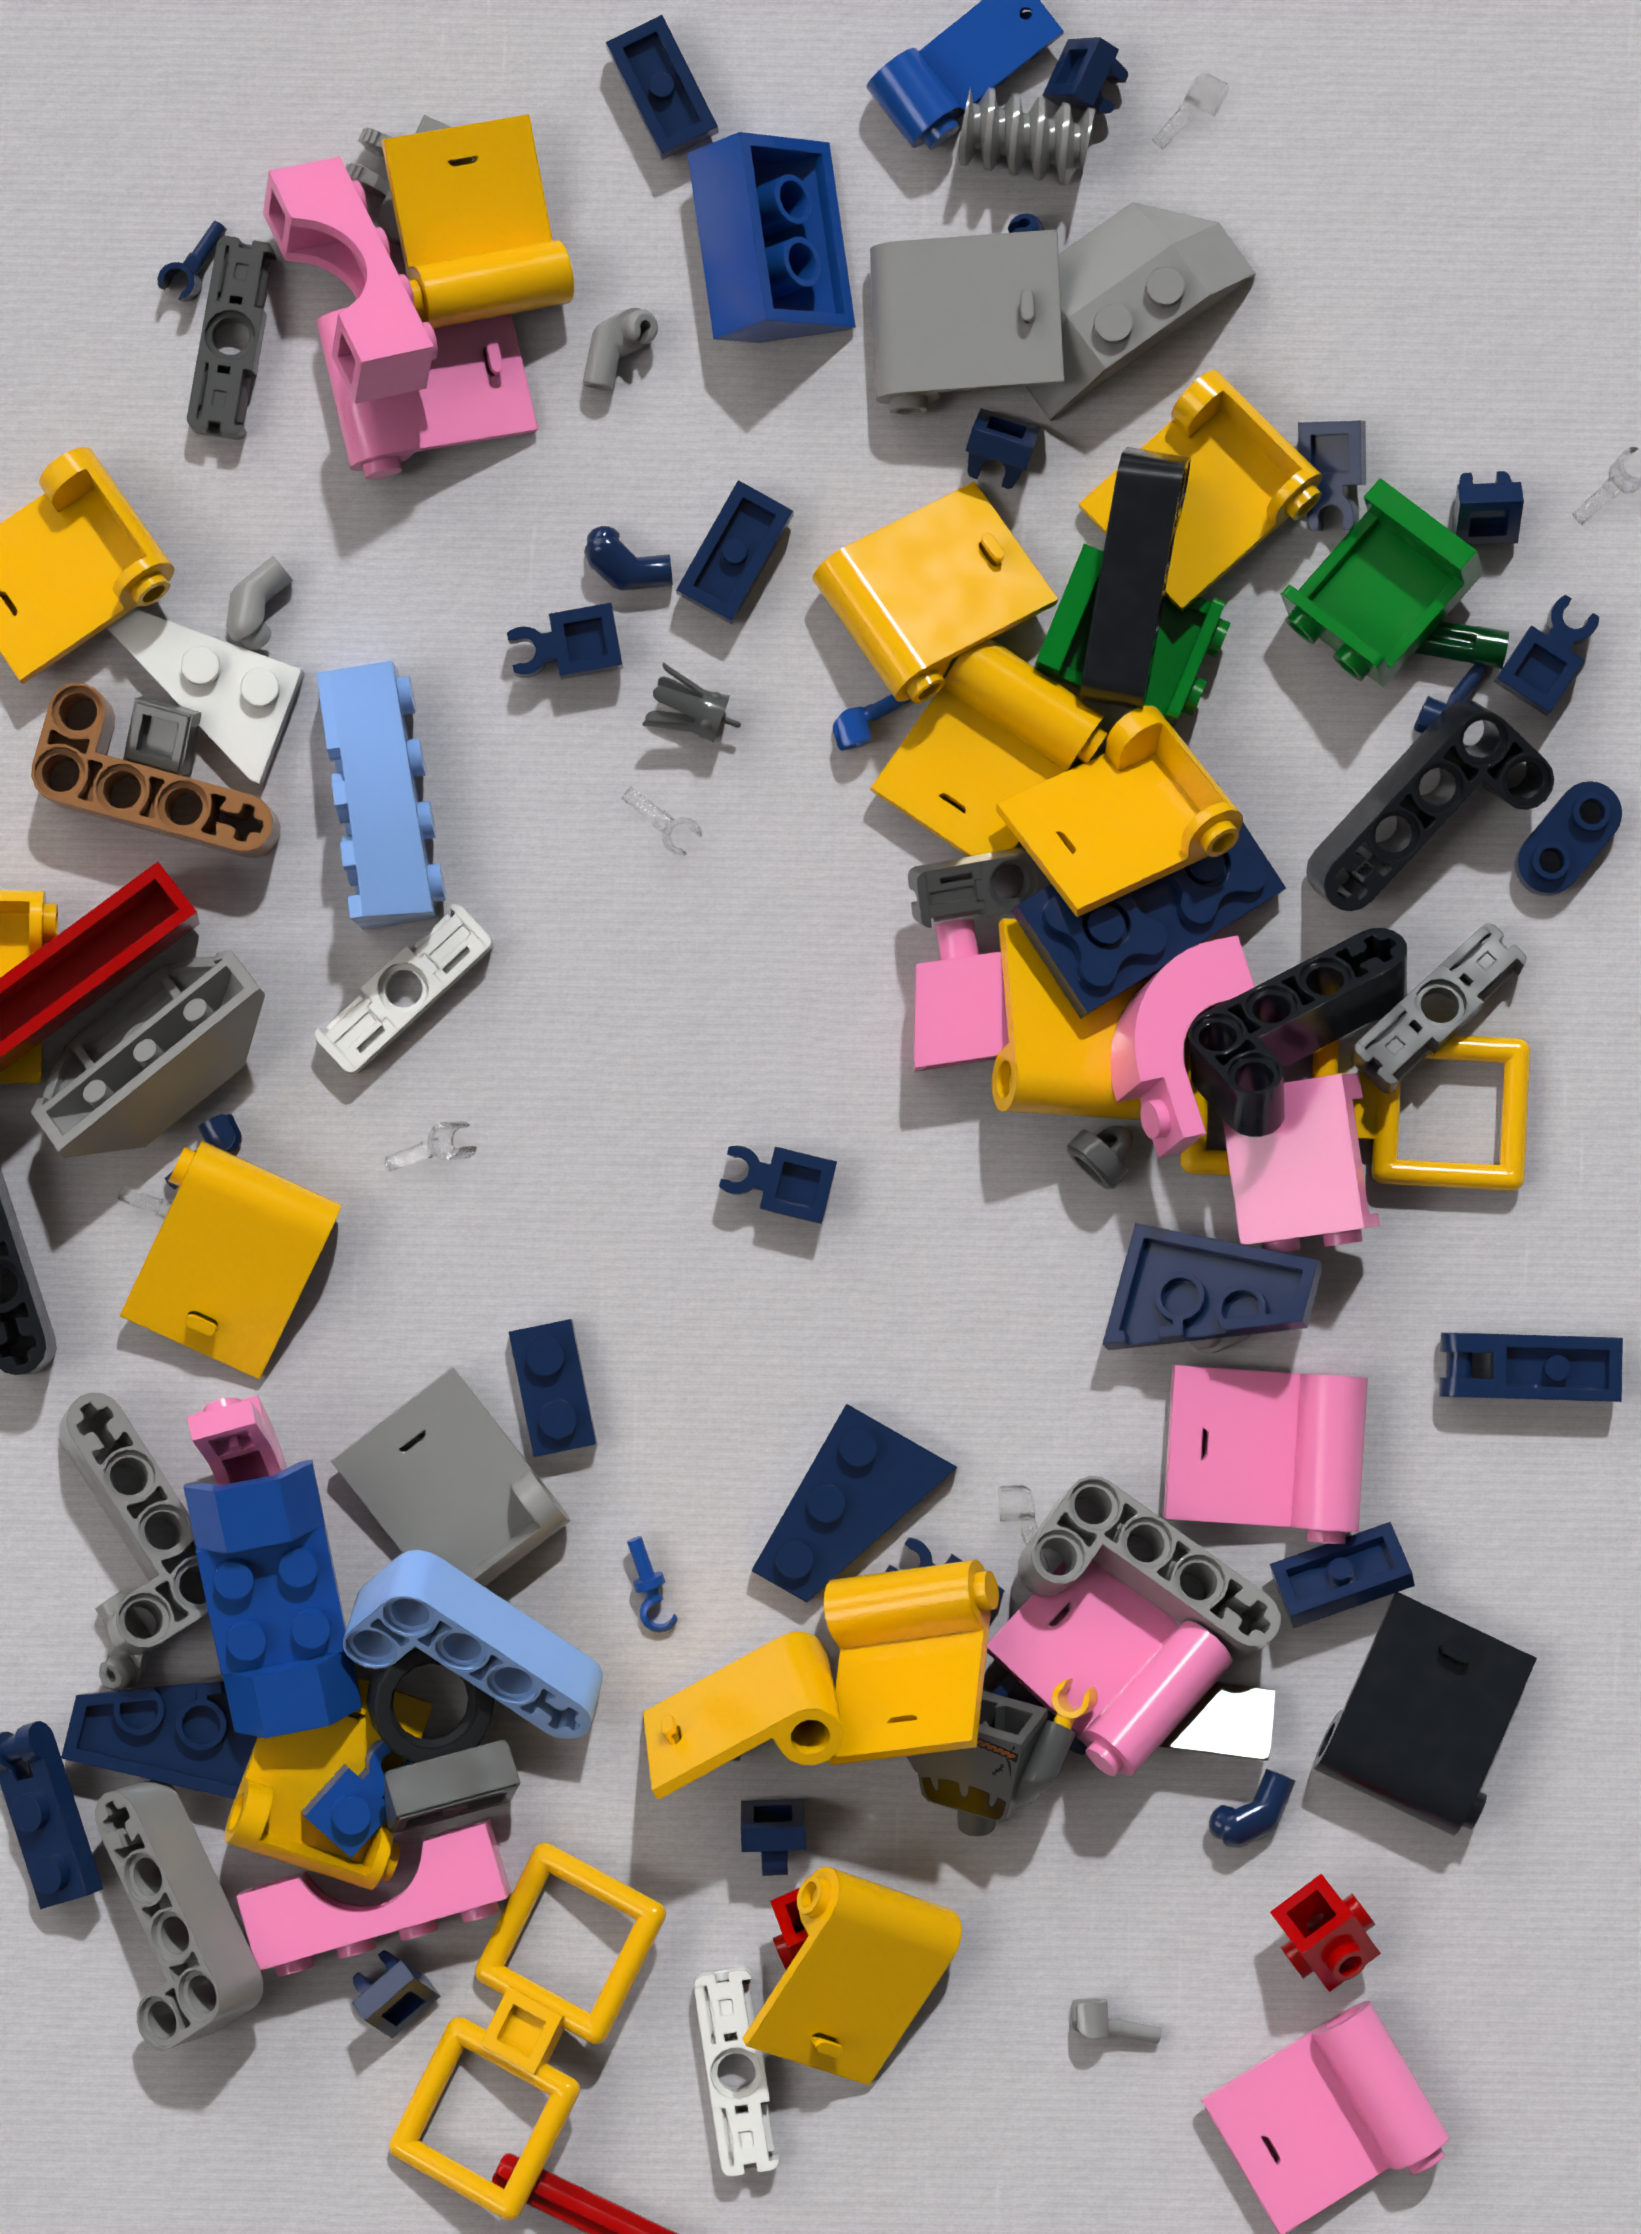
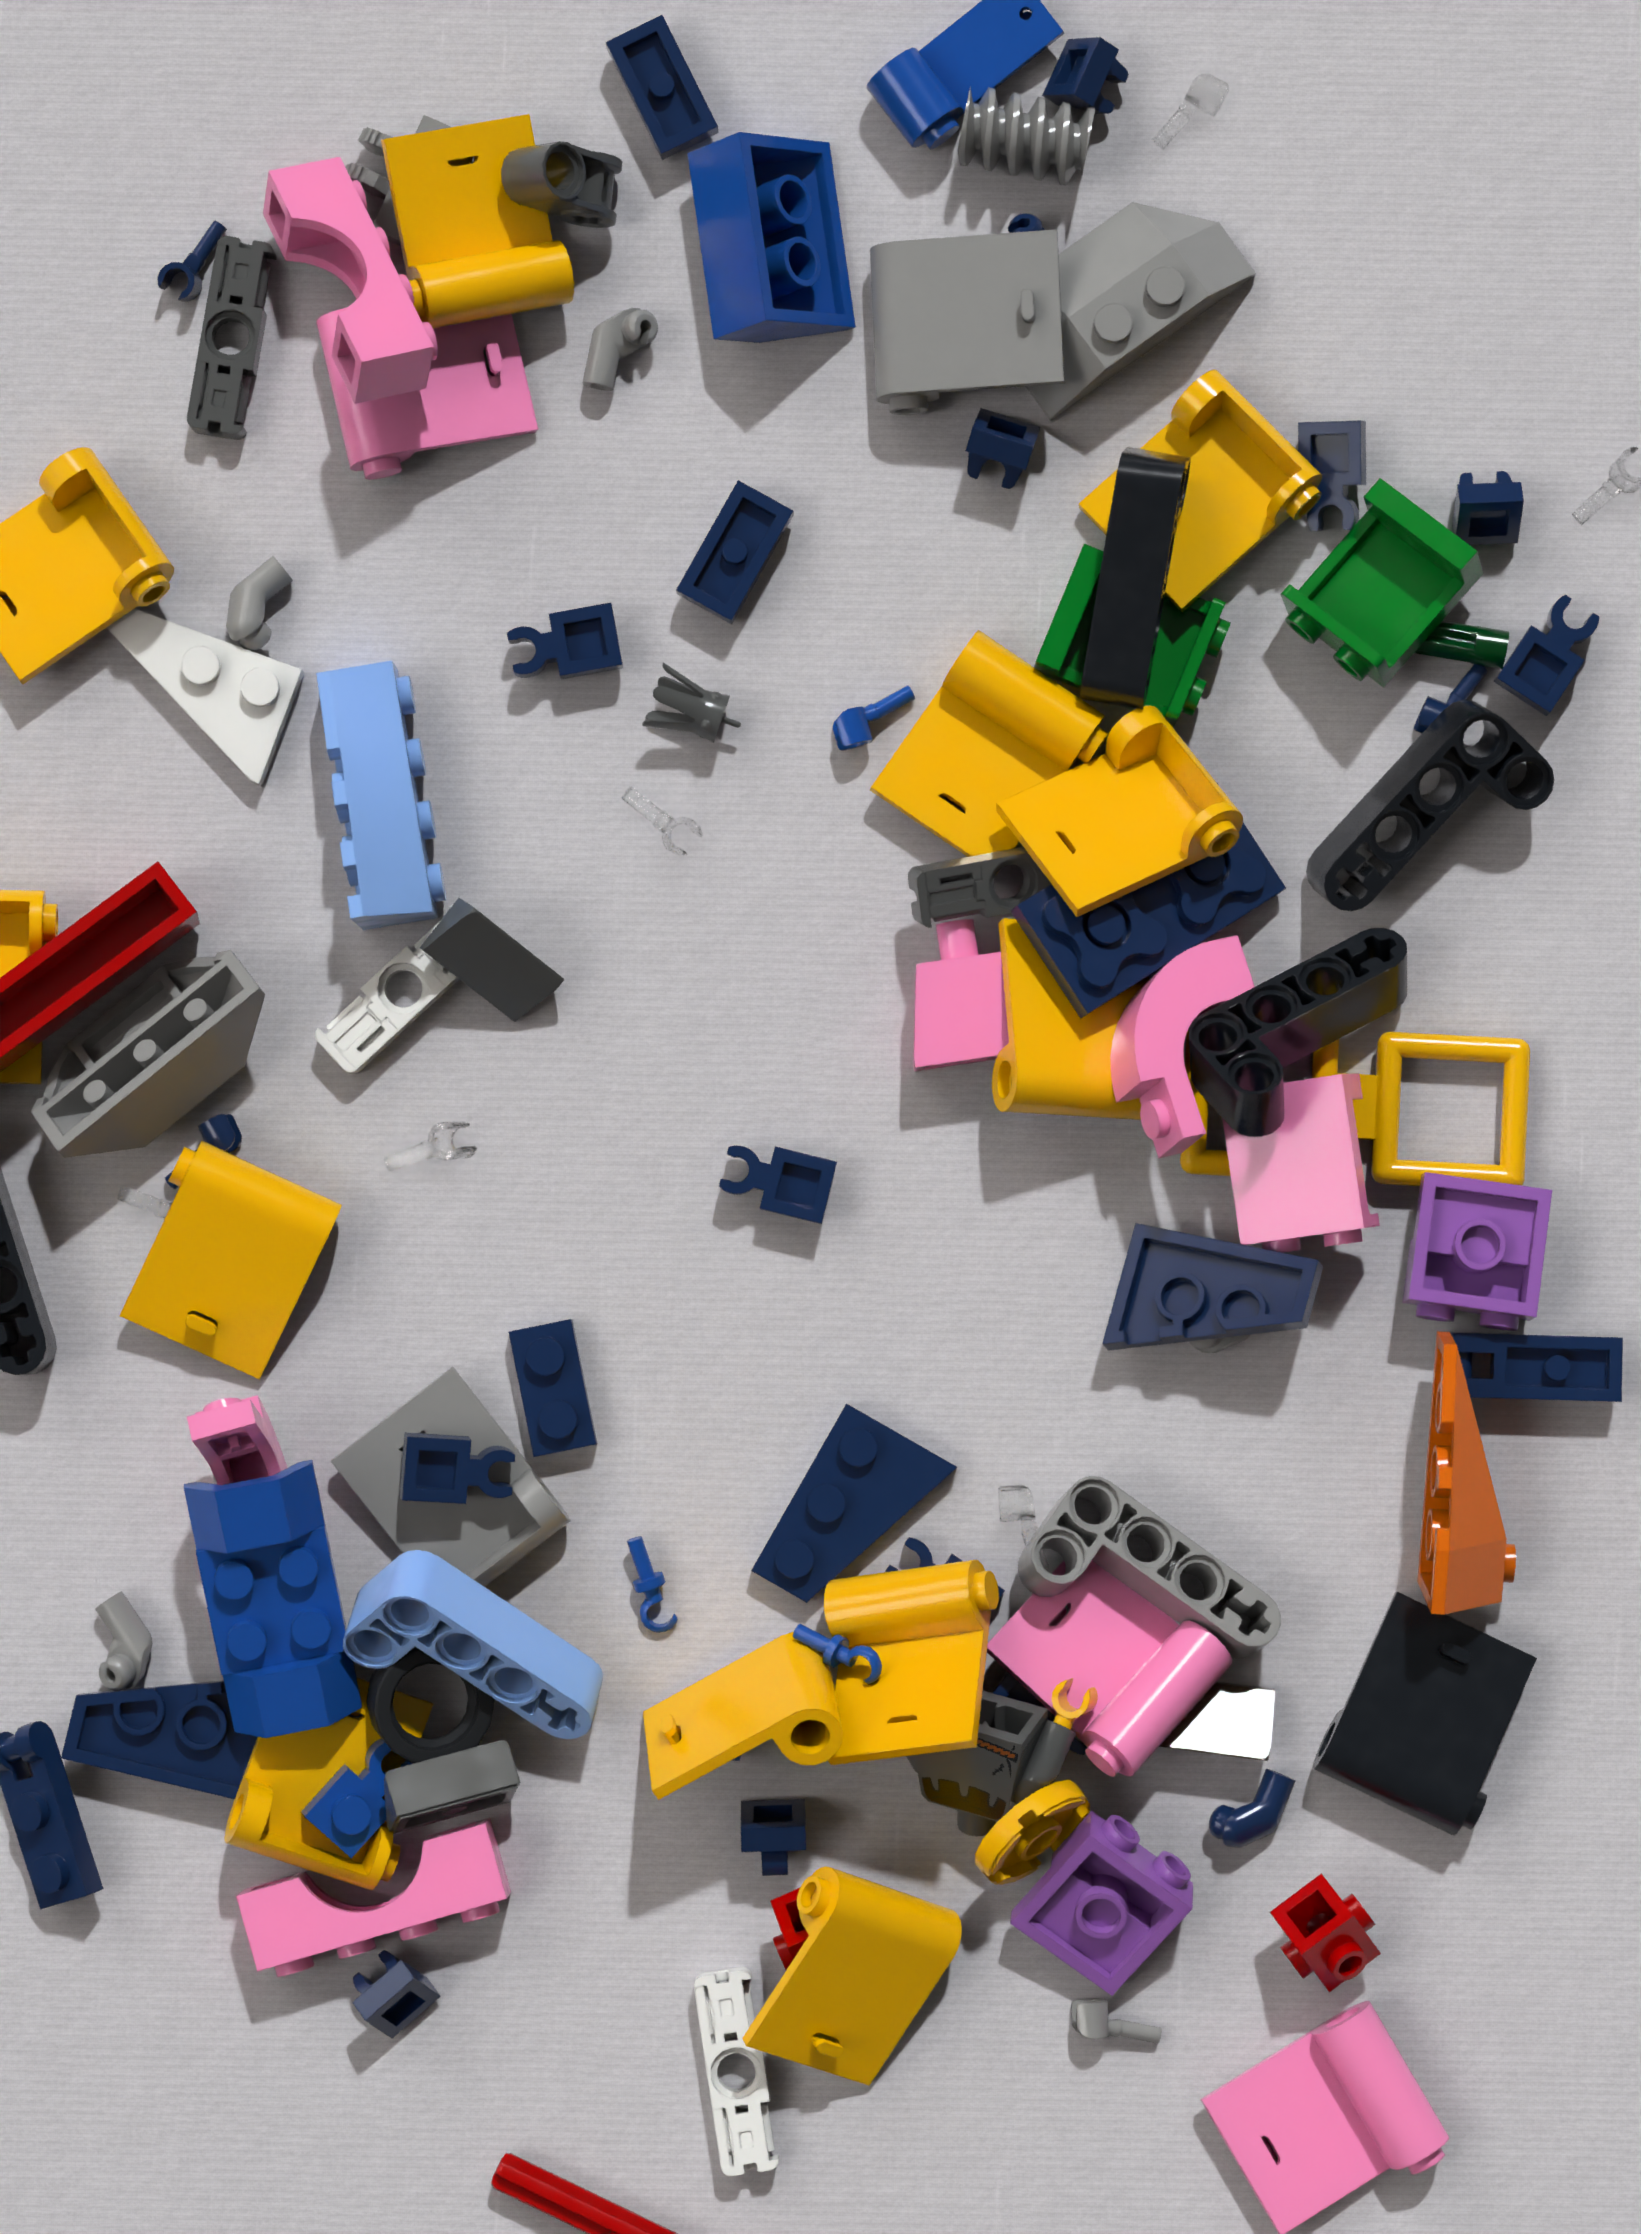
(129, 1516): light grey beam -> none
(158, 787): medium nougat beam -> none
(162, 735): dark grey tile -> none
(182, 1914): light grey beam -> none
(442, 1468): none -> dark blue plate
(490, 961): none -> dark grey slope
(527, 2031): yellow bar -> none
(563, 182): none -> dark grey piece
(621, 567): dark blue arm -> none
(837, 1651): none -> blue hand
(929, 592): yellow door -> none
(1029, 1829): none -> yellow tile
(1099, 1160): dark grey tile -> none
(1105, 1901): none -> medium lavender plate
(1274, 1449): bright pink door -> none
(1342, 1575): dark blue plate -> none
(1408, 1035): piece -> none
(1461, 1528): none -> orange wedge
(1477, 1250): none -> medium lavender plate
(1569, 838): dark blue plate -> none

